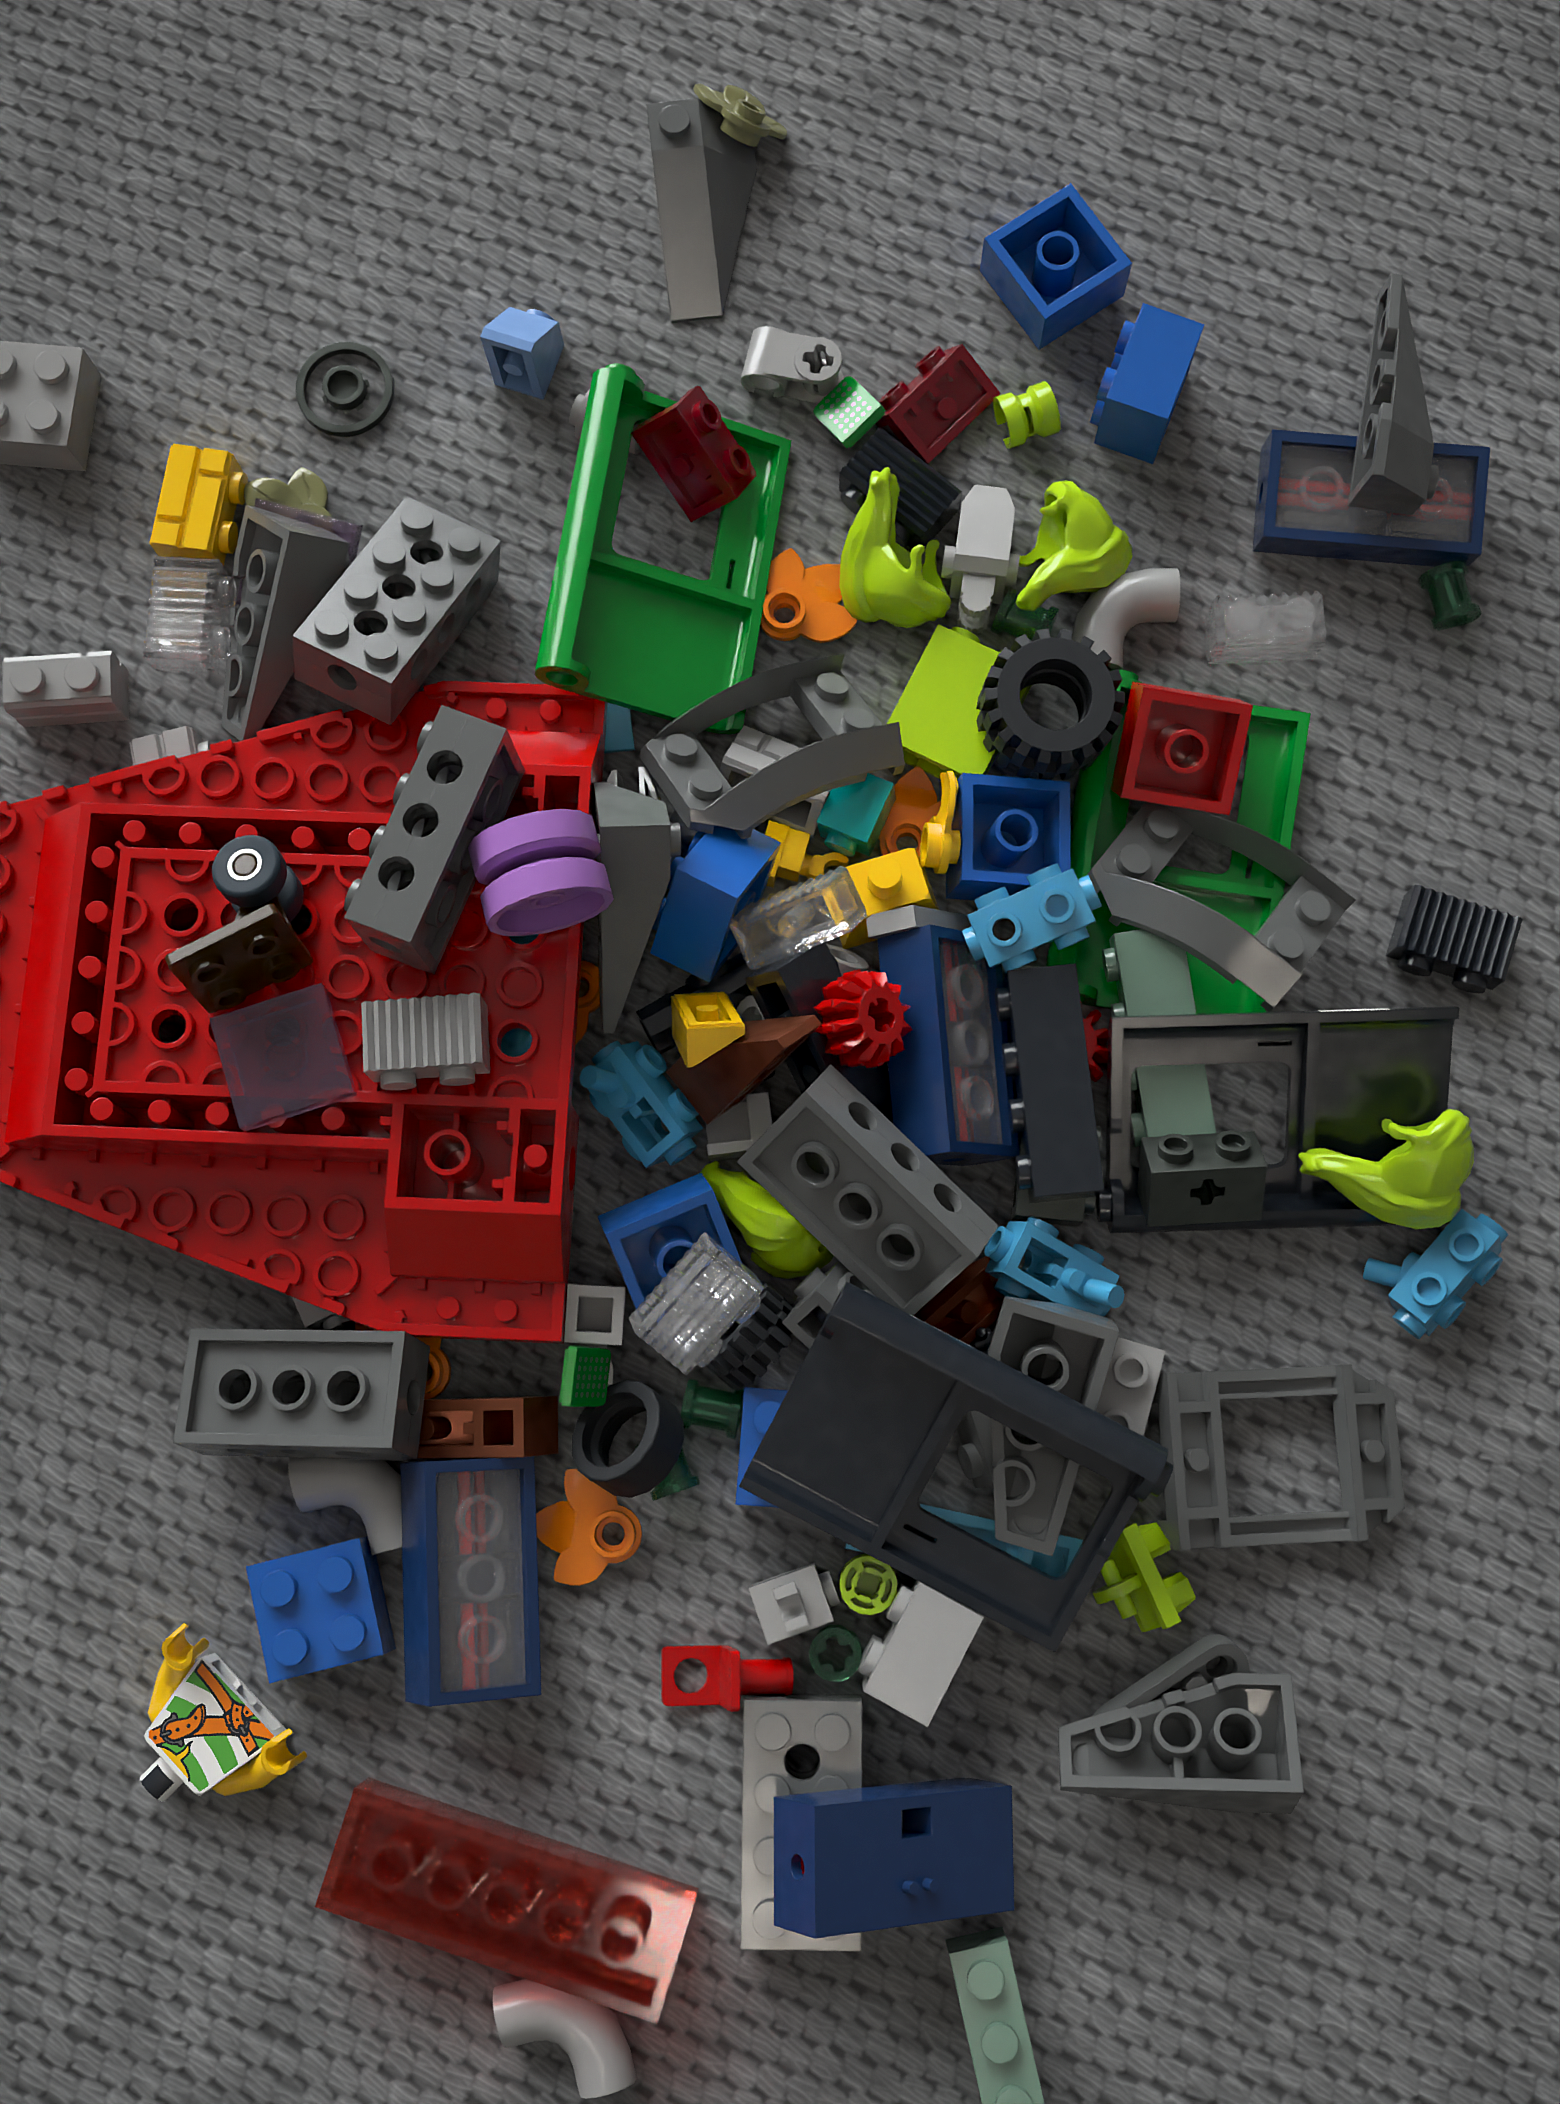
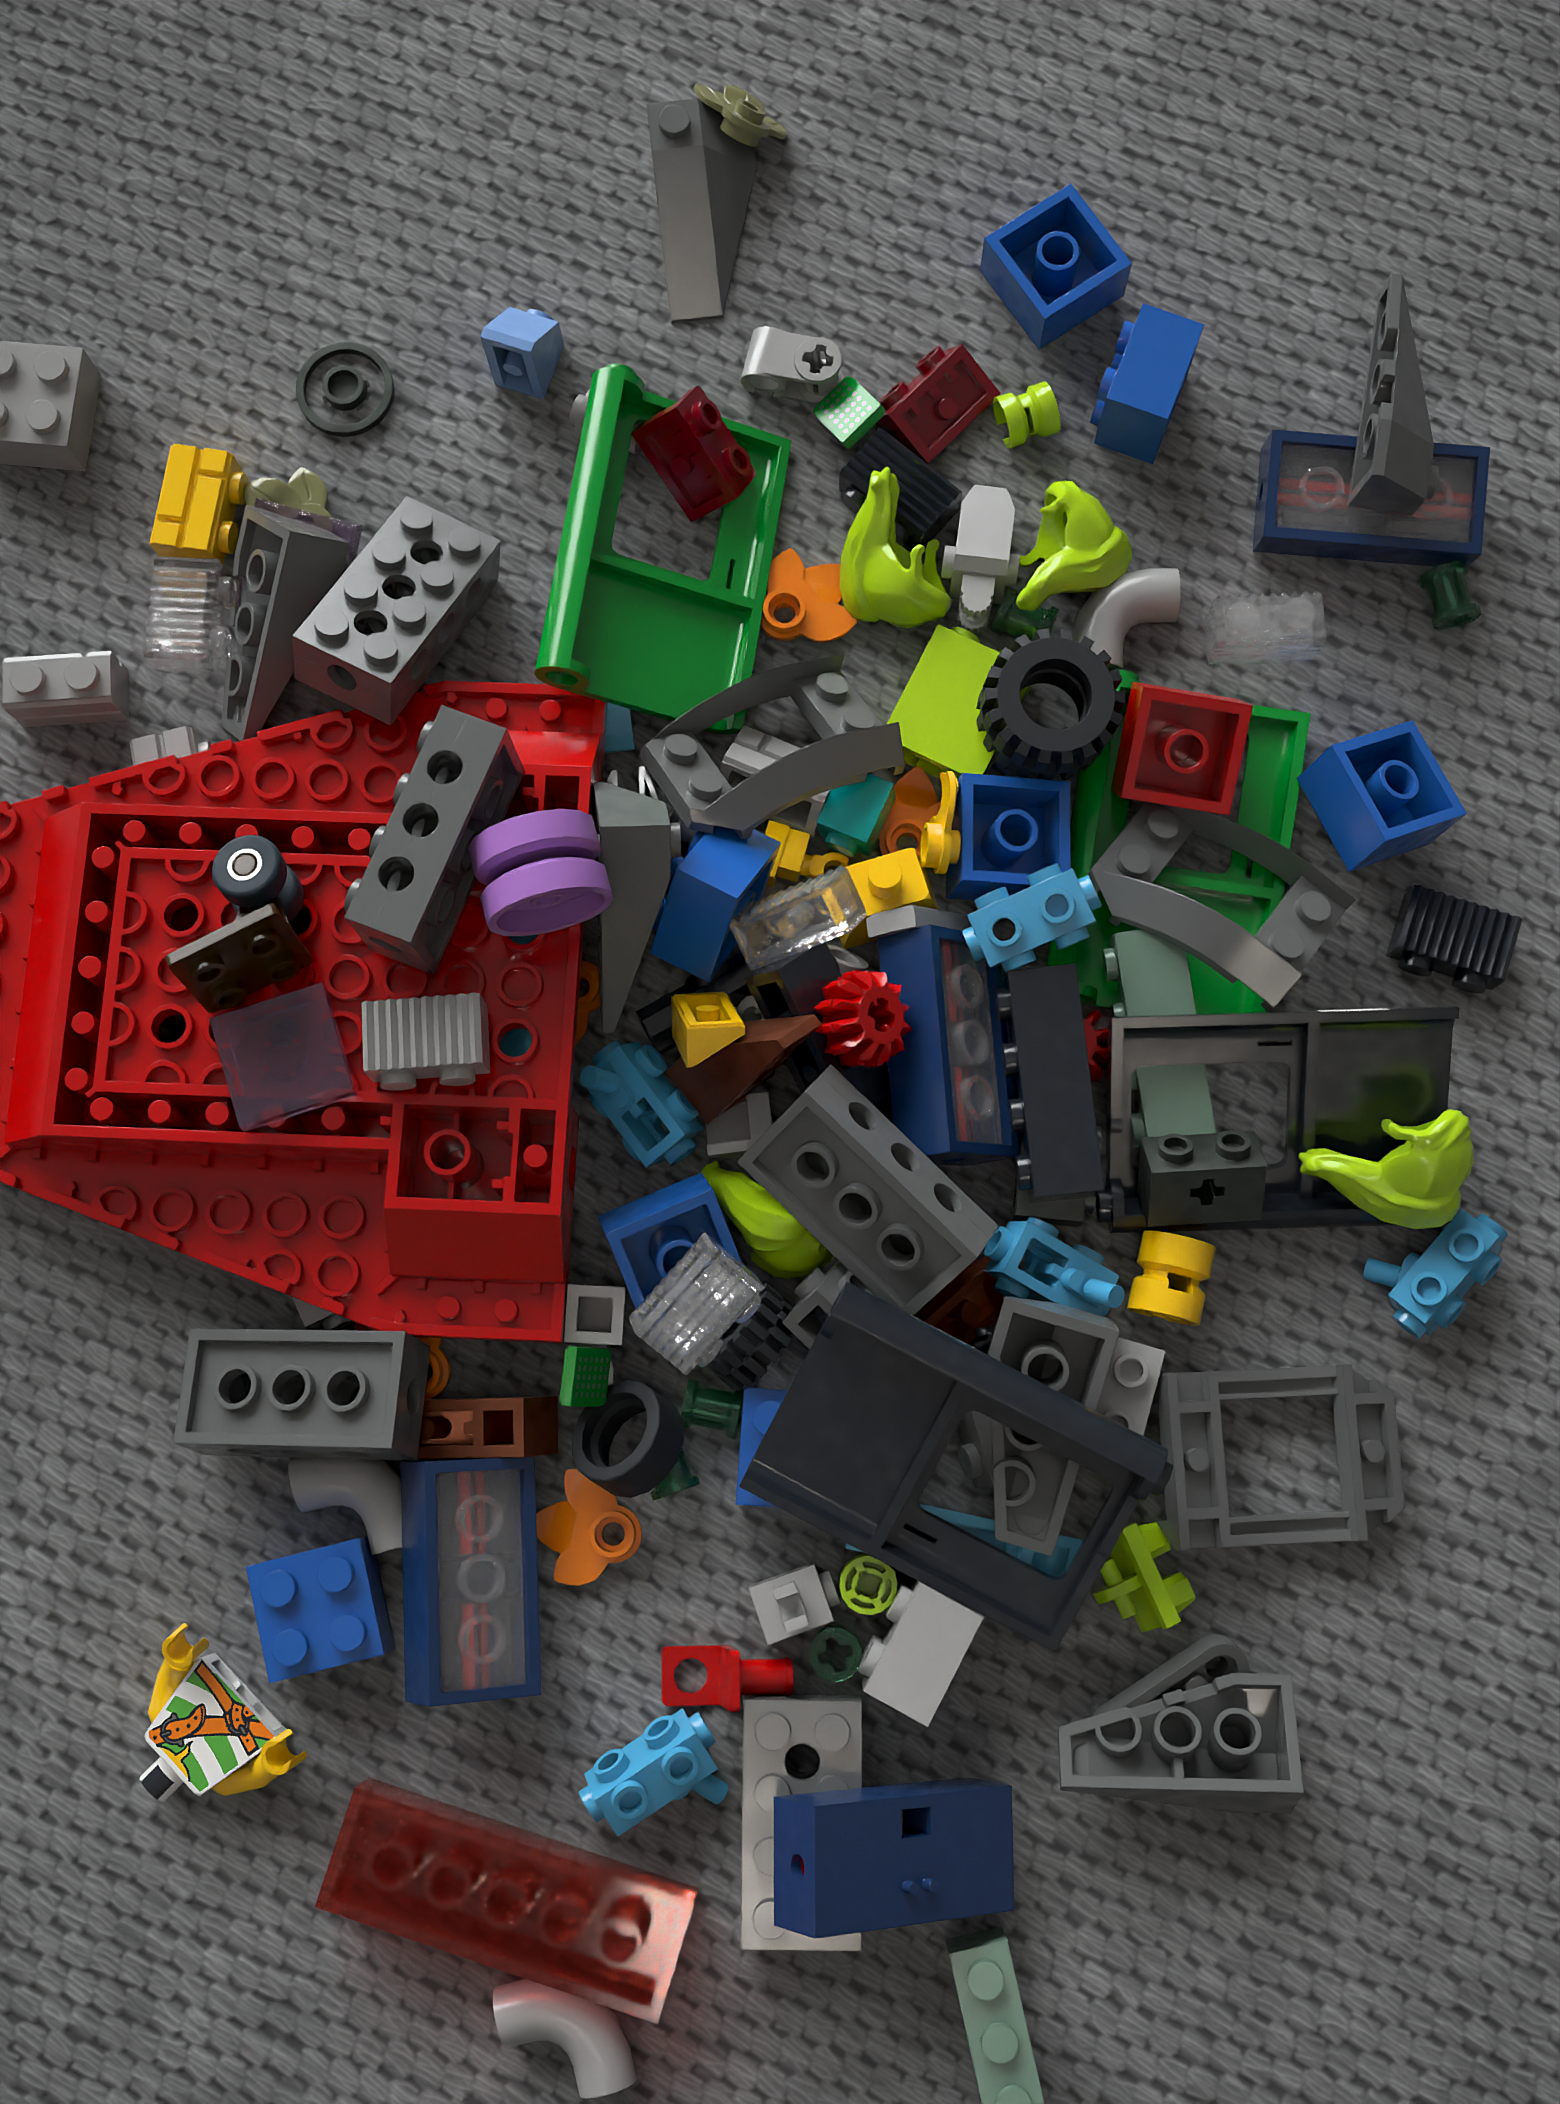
(653, 1771): none -> dark azure brick
(1173, 1257): none -> yellow wheel
(1380, 795): none -> blue brick

